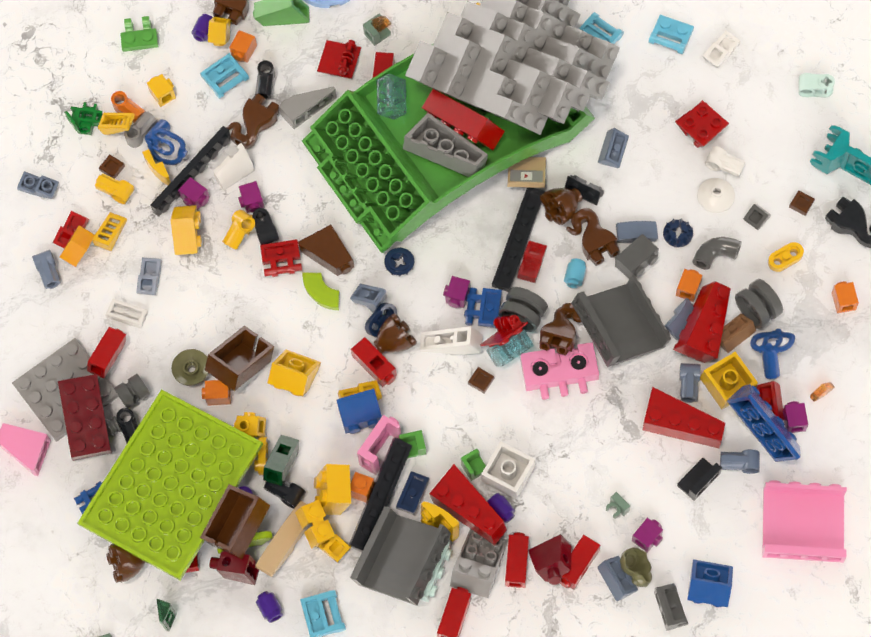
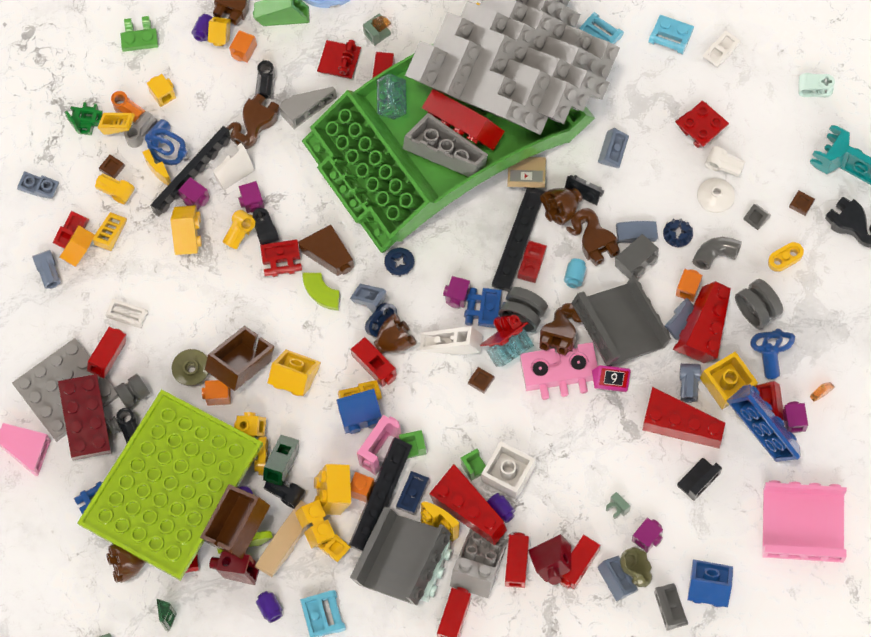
(149, 276): sand blue slope -> none
(222, 70): medium azure plate -> none
(611, 378): none -> slope
(736, 332): medium nougat slope -> none
(747, 461): sand blue piece -> none
(845, 297): orange brick -> none

